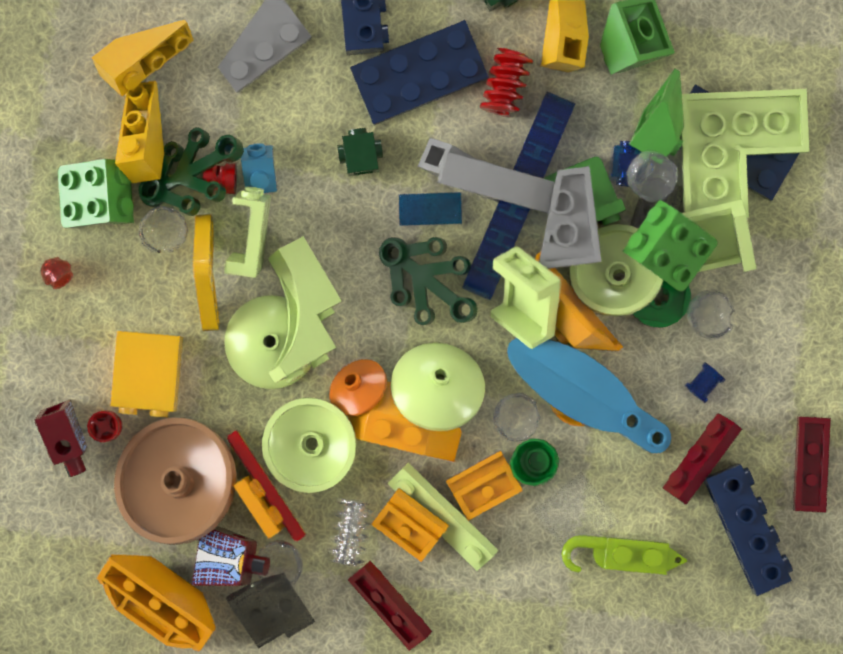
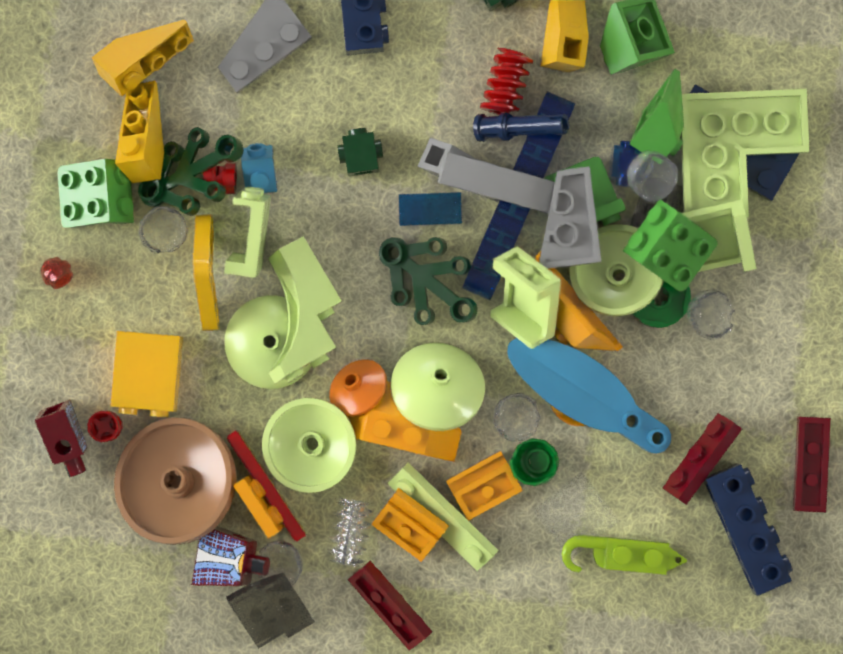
(157, 600): light orange wedge -> none
(419, 72): dark blue plate -> none
(507, 126): none -> dark blue pin
(705, 382): clear blue bush -> none

